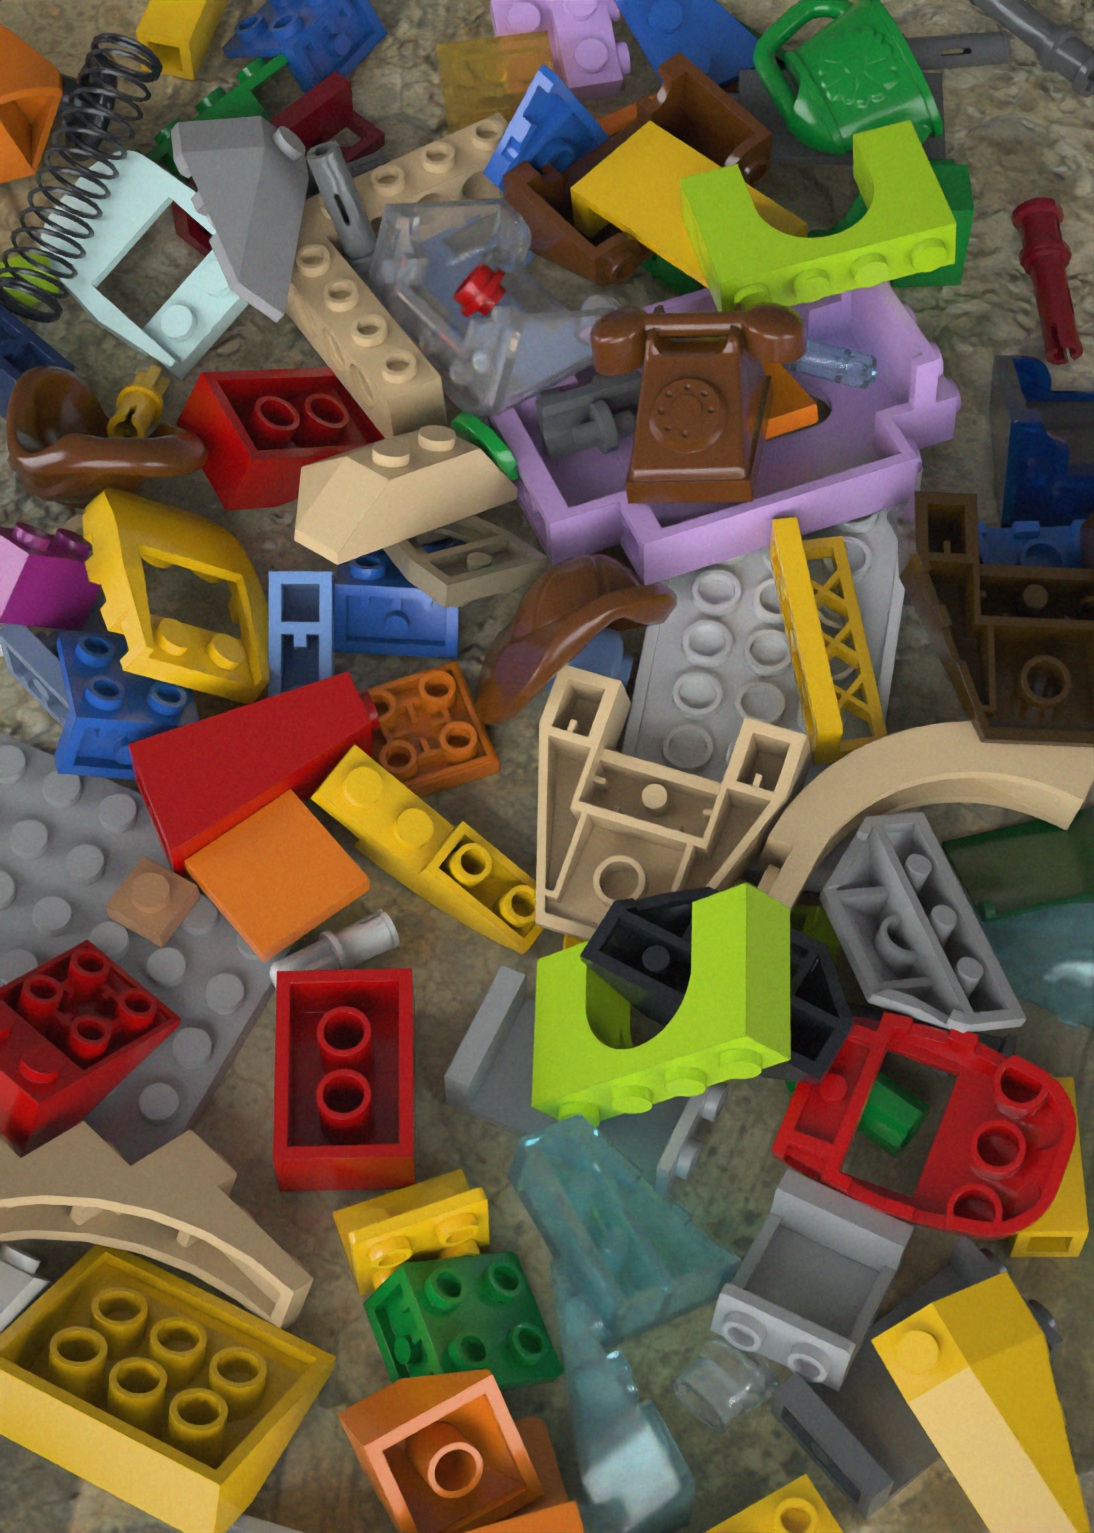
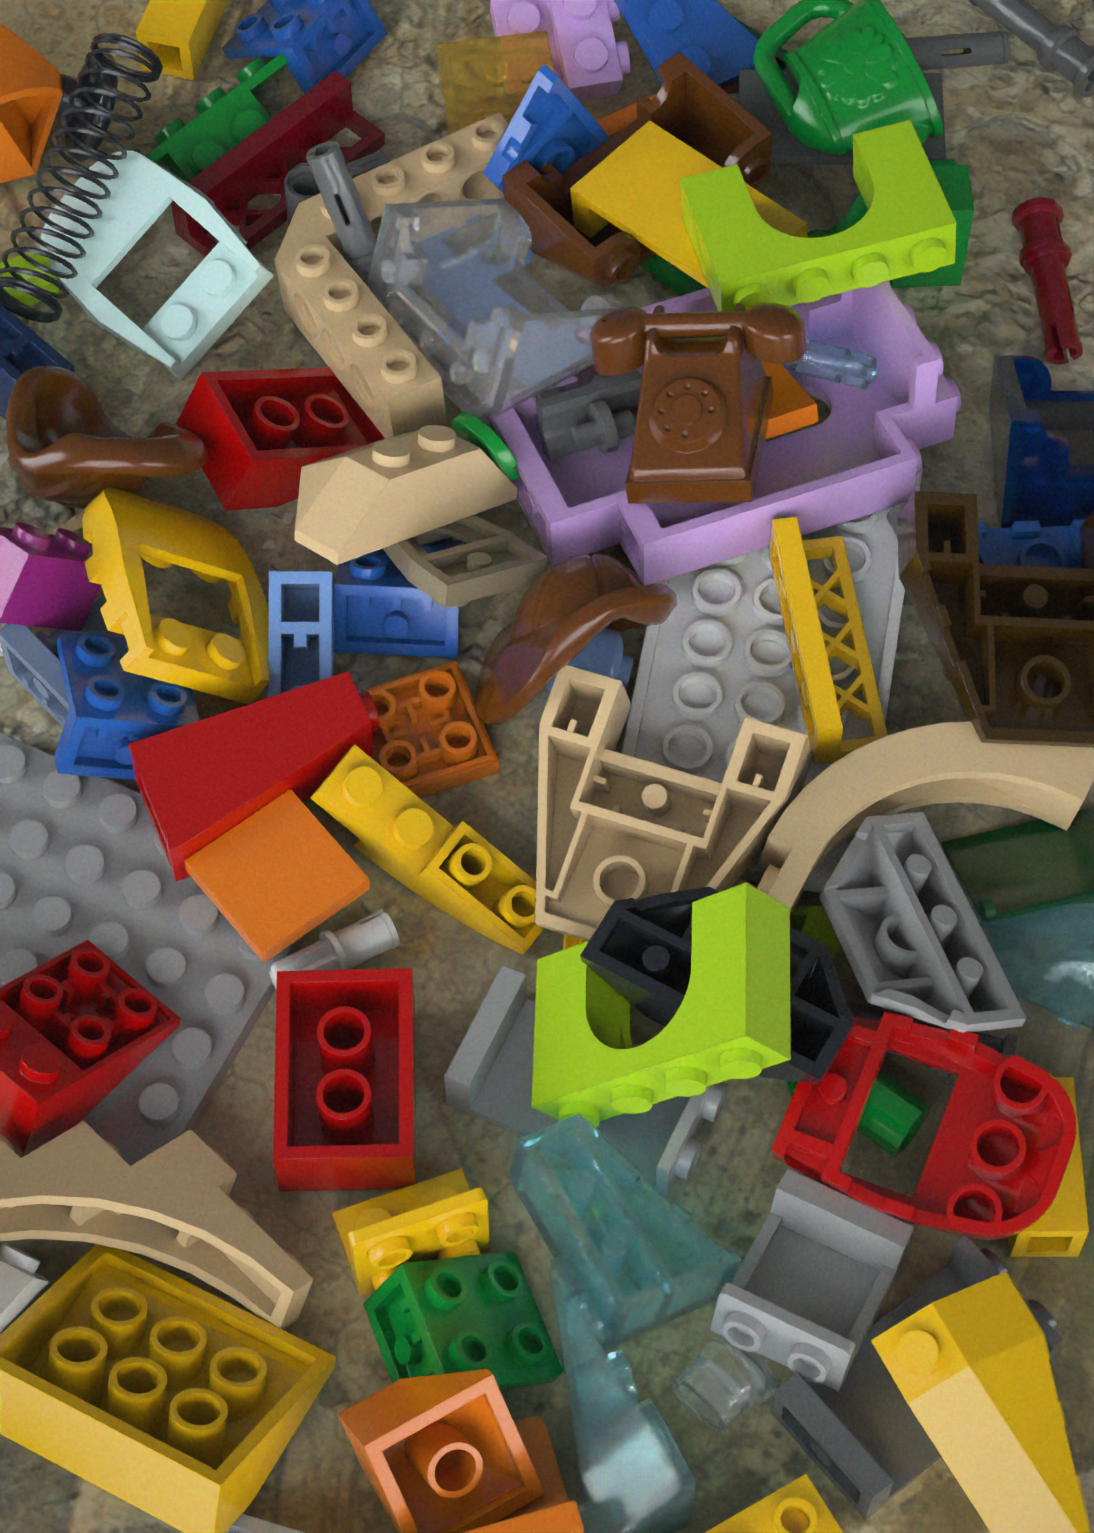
(139, 404): yellow axle -> none
(152, 901): medium nougat plate -> none
(254, 197): light grey wedge -> none
(480, 290): red plate -> none

